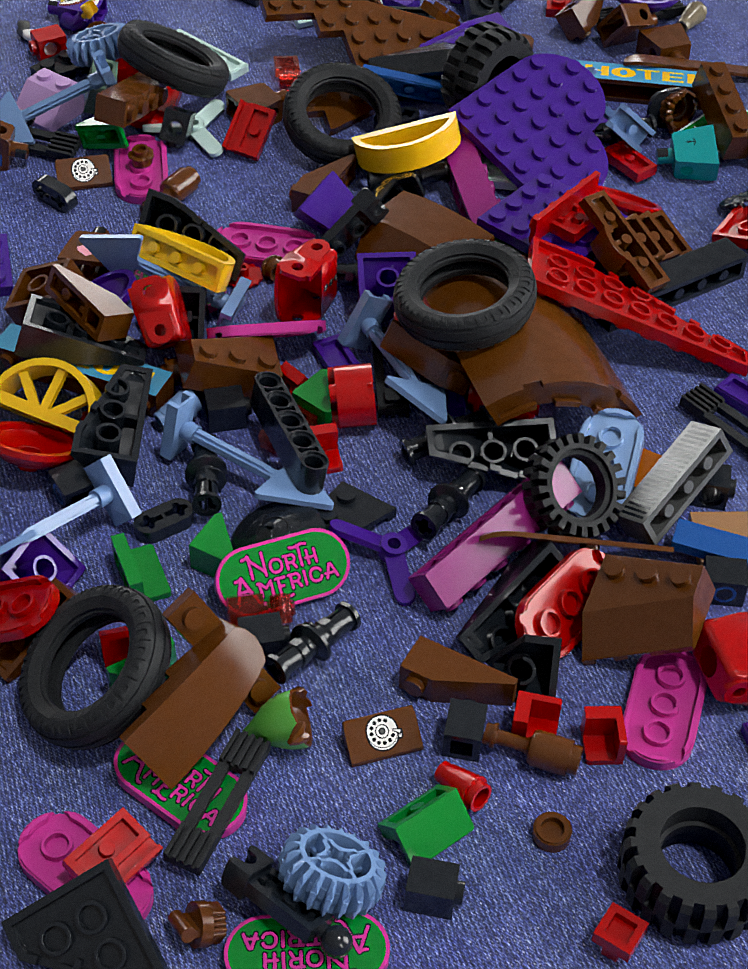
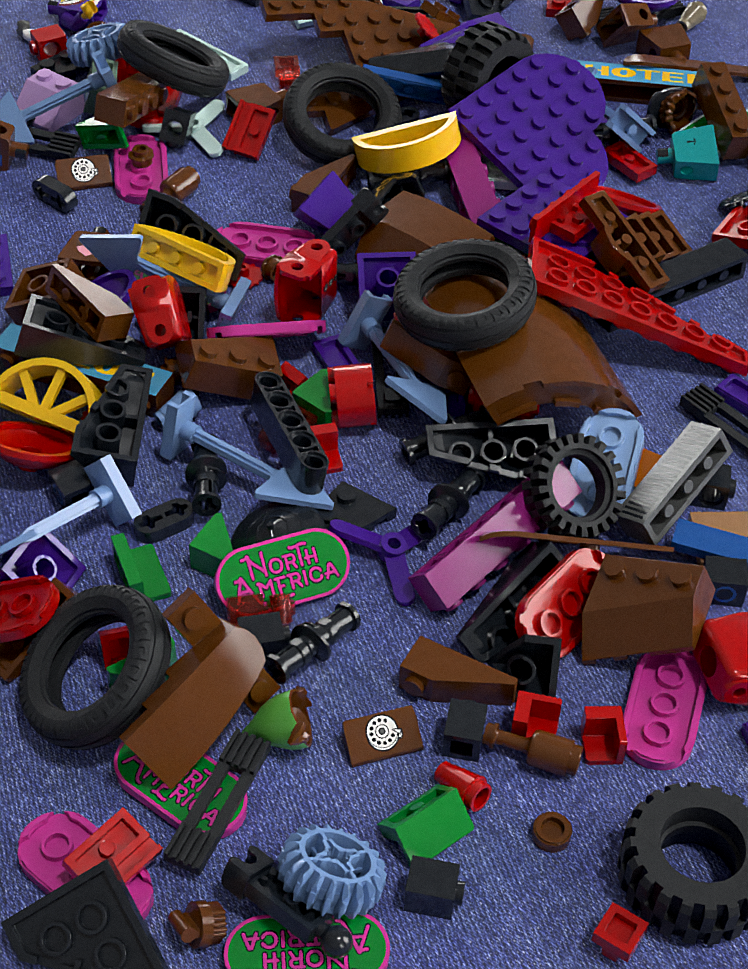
(226, 408): black brick -> none
(426, 27): none -> red piece

